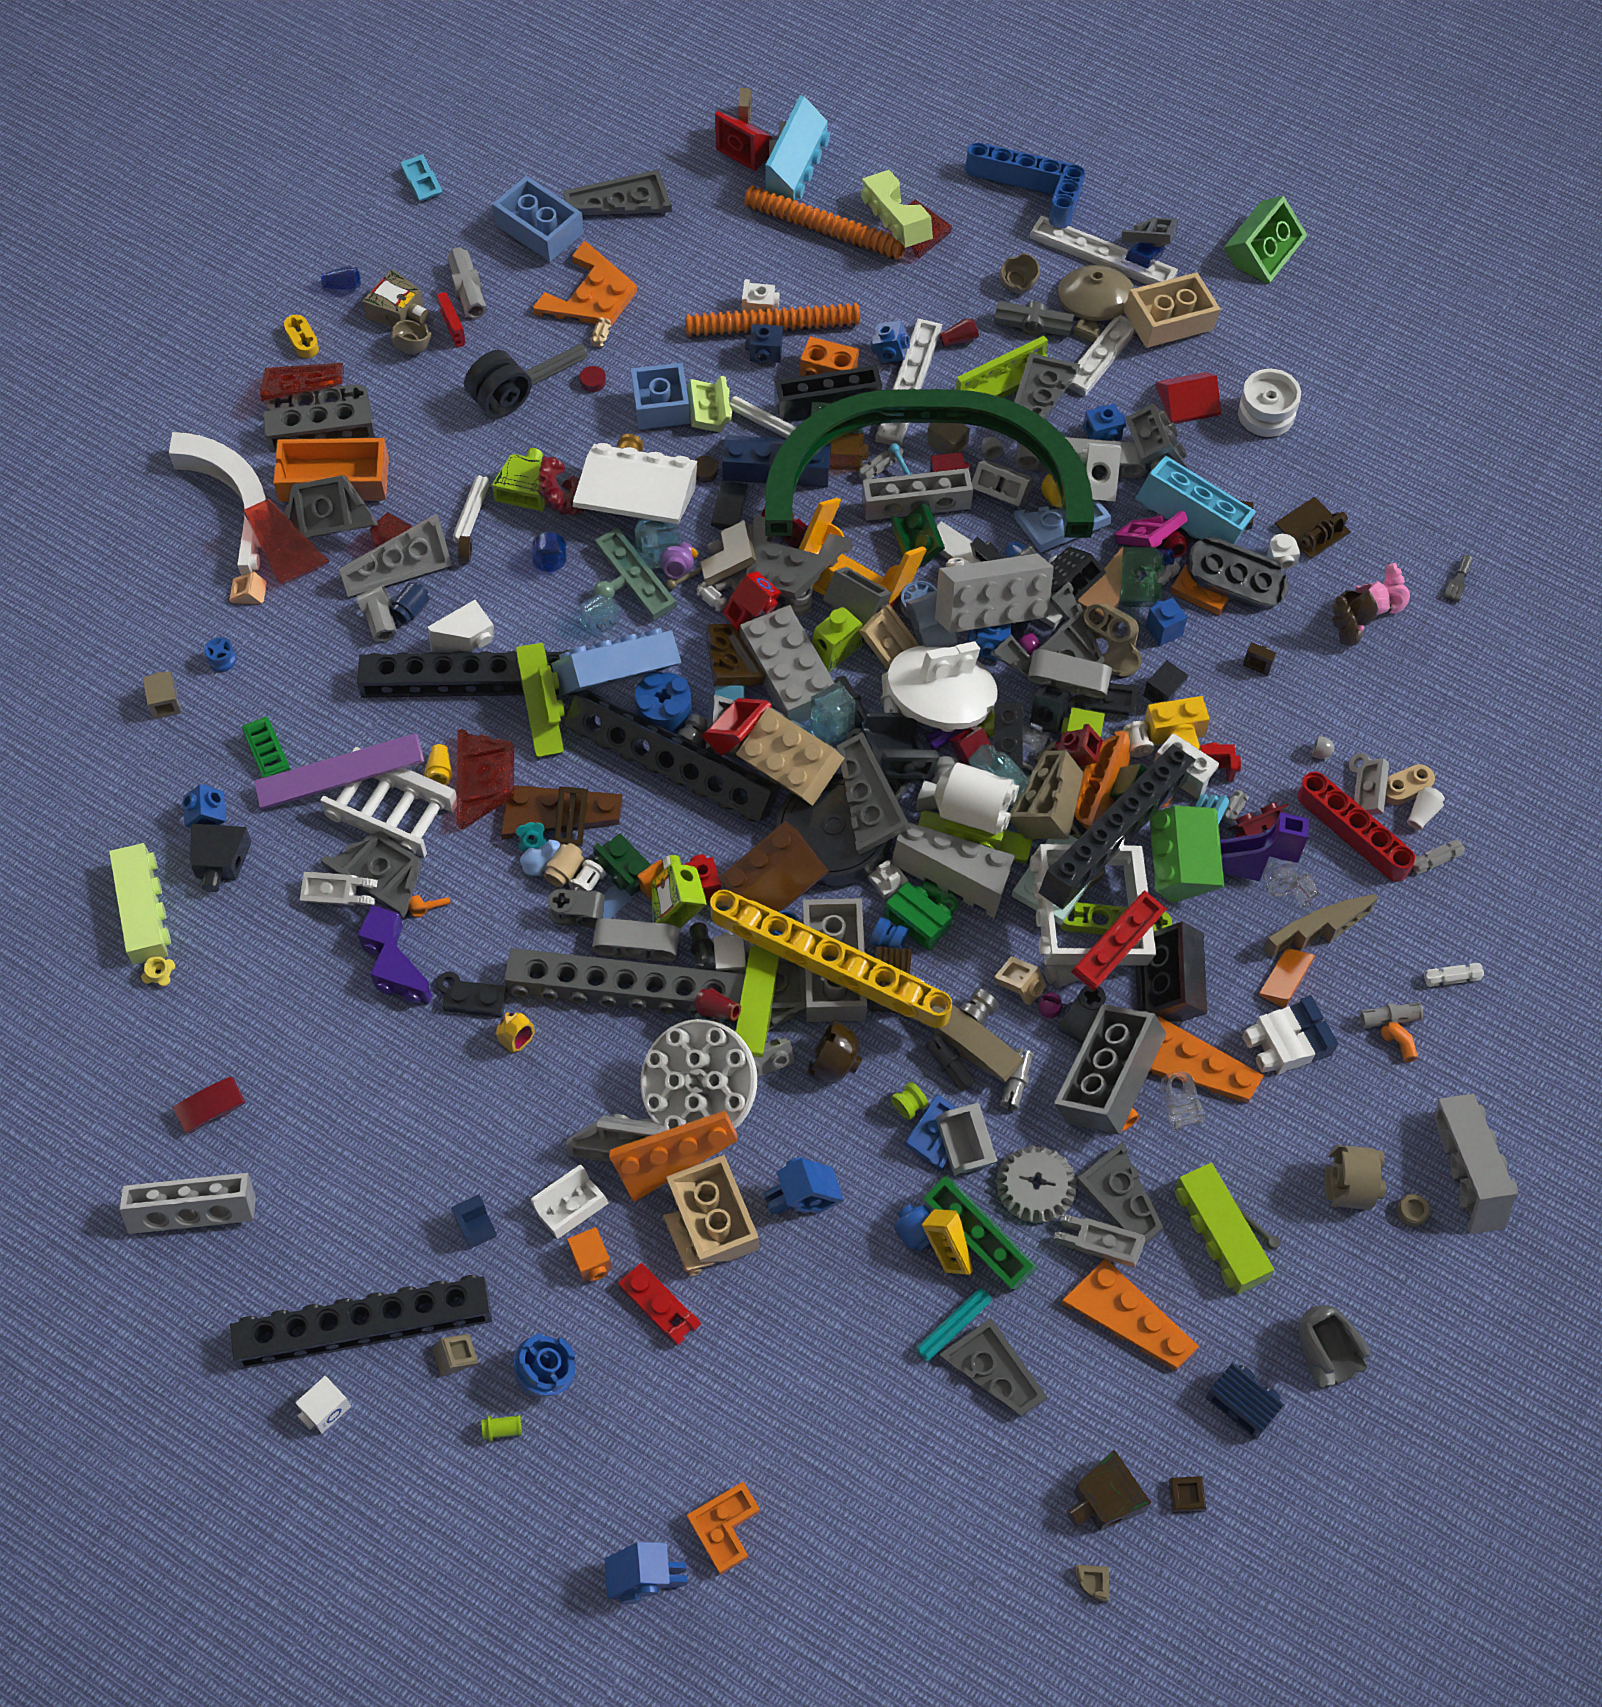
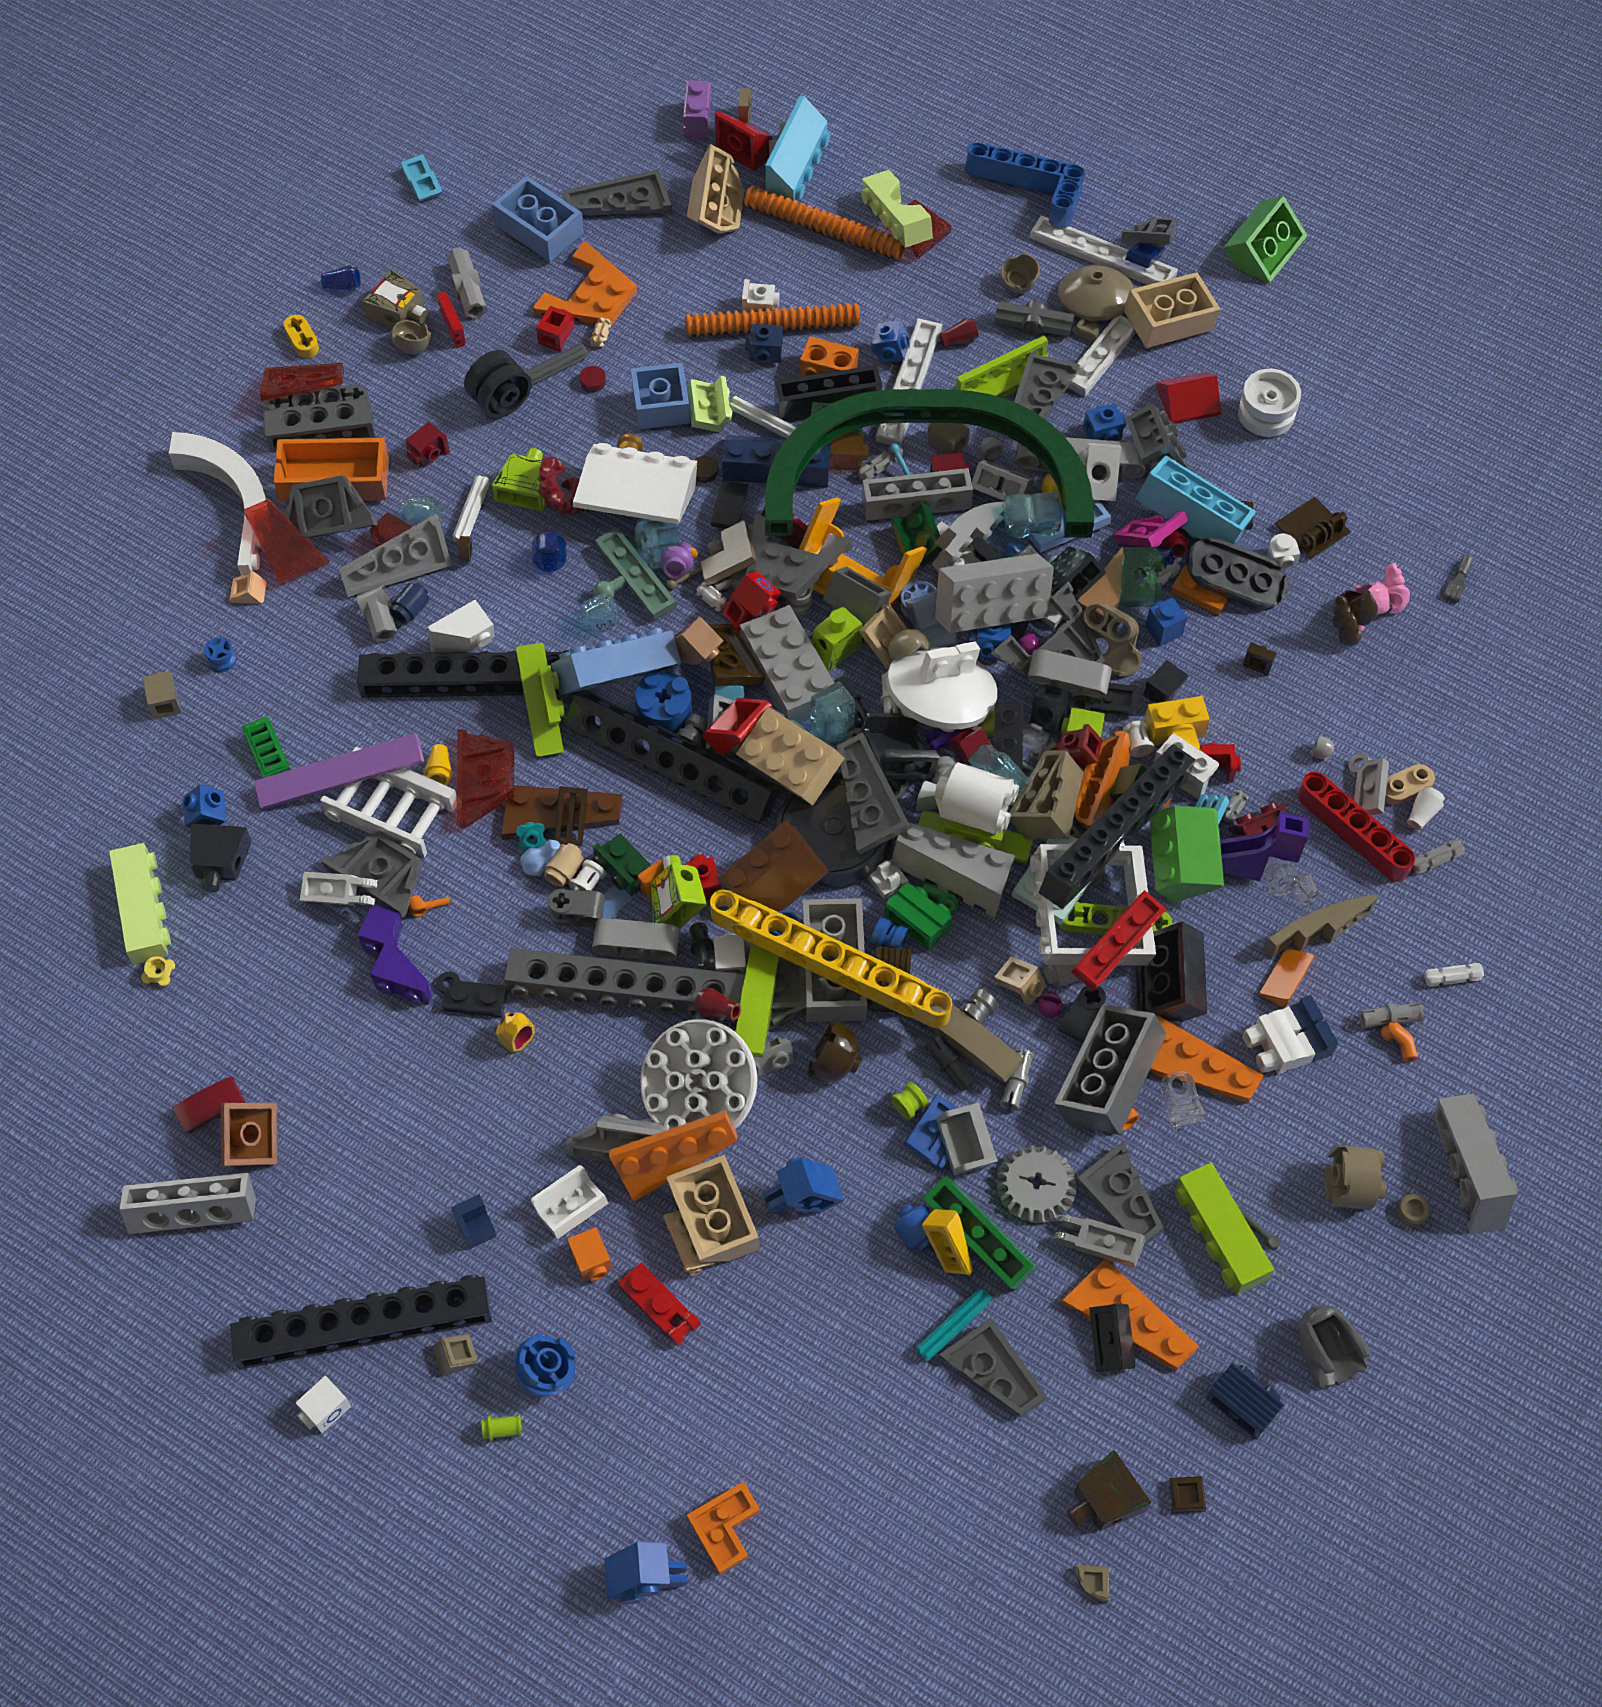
(248, 1134): none -> dark orange slope
(420, 508): none -> clear light blue head
(426, 445): none -> dark red brick
(555, 328): none -> red brick
(697, 109): none -> medium lavender brick
(697, 642): none -> medium nougat slope
(716, 193): none -> tan wedge
(907, 642): none -> dark tan hair
(965, 529): none -> light grey slope
(1032, 514): none -> clear light blue brick
(1112, 1337): none -> black slope

